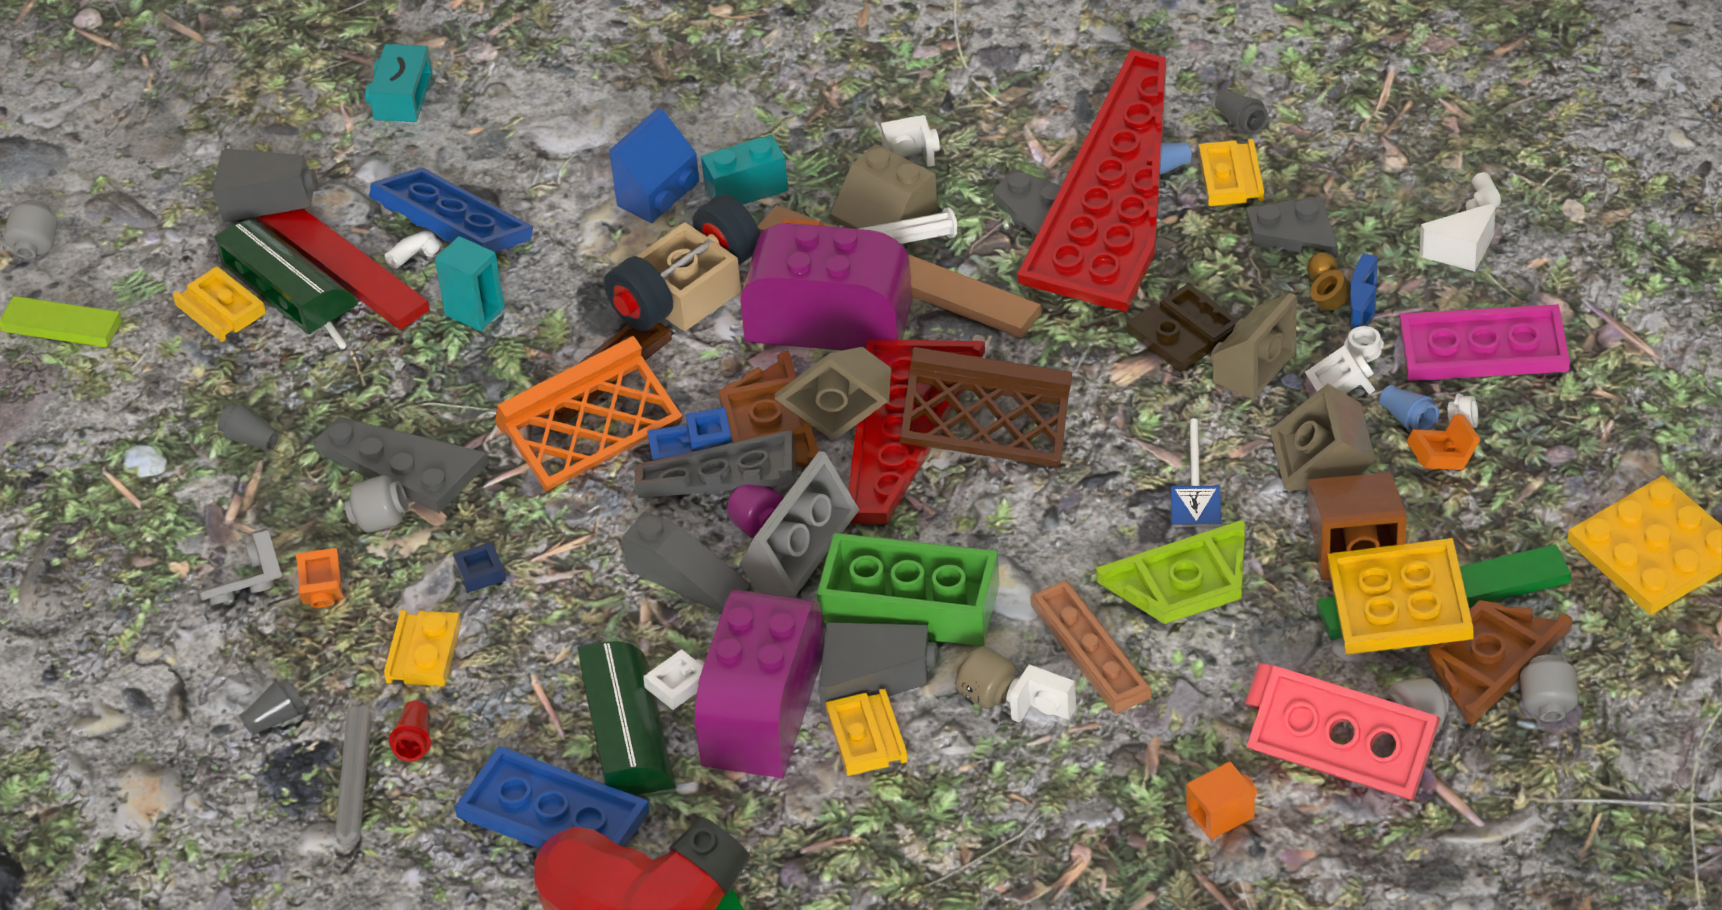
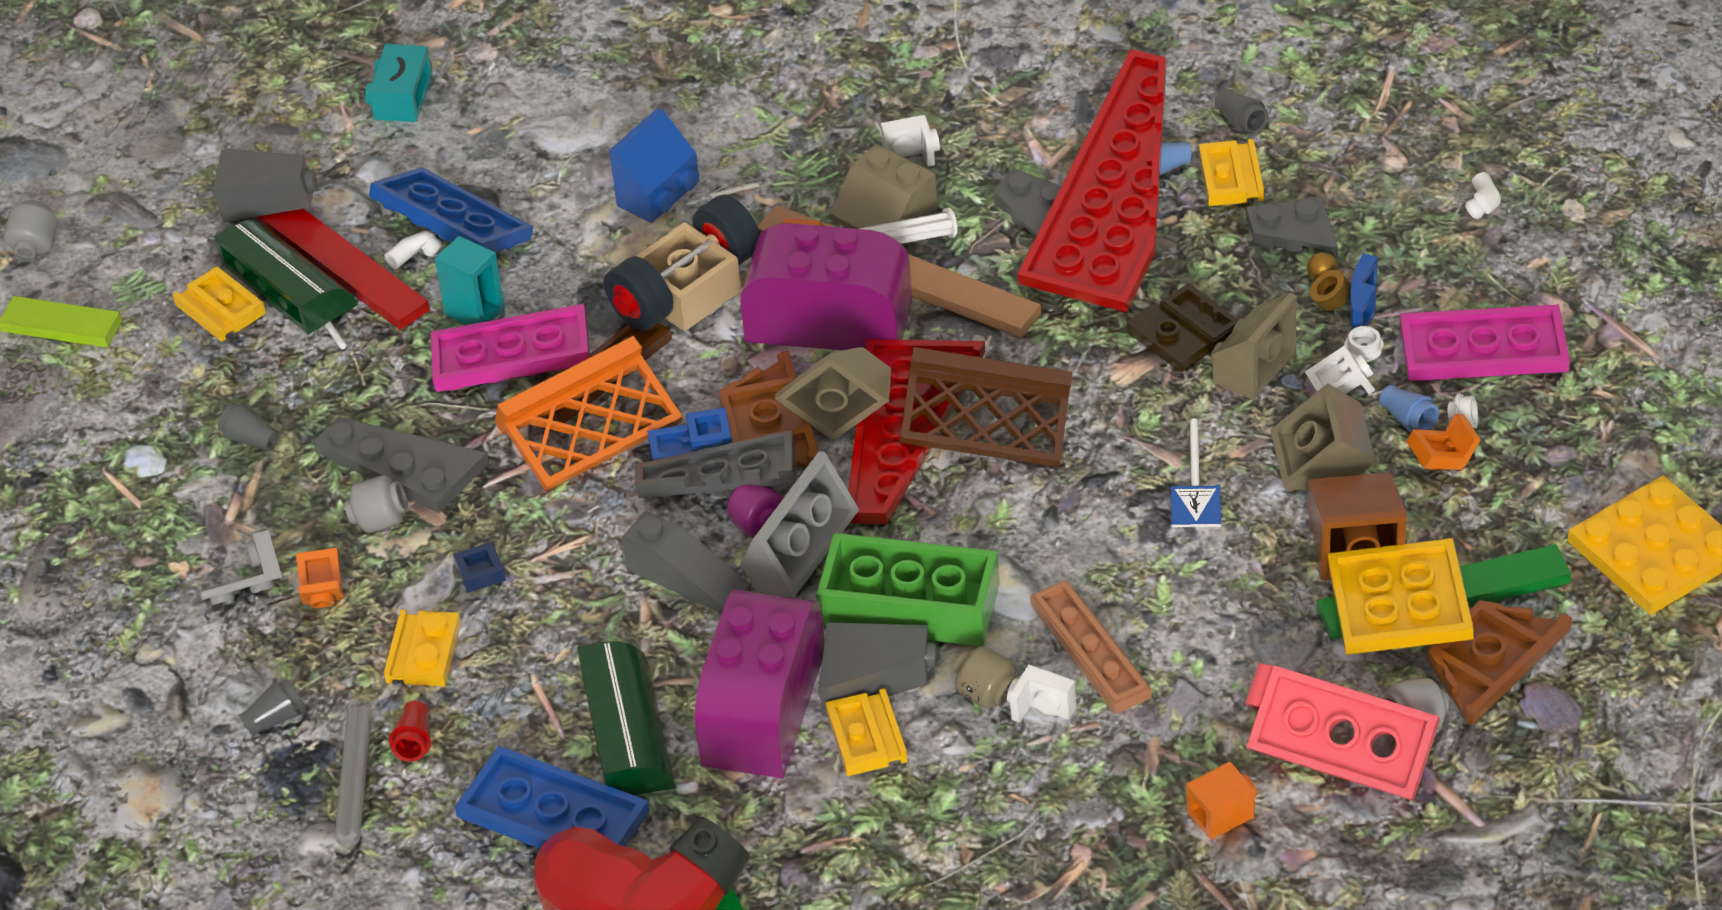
(509, 347): none -> dark pink plate
(675, 679): white bracket -> none
(746, 170): teal brick -> none
(1181, 575): lime wing -> none
(1459, 238): white slope -> none
(1549, 687): light grey head -> none

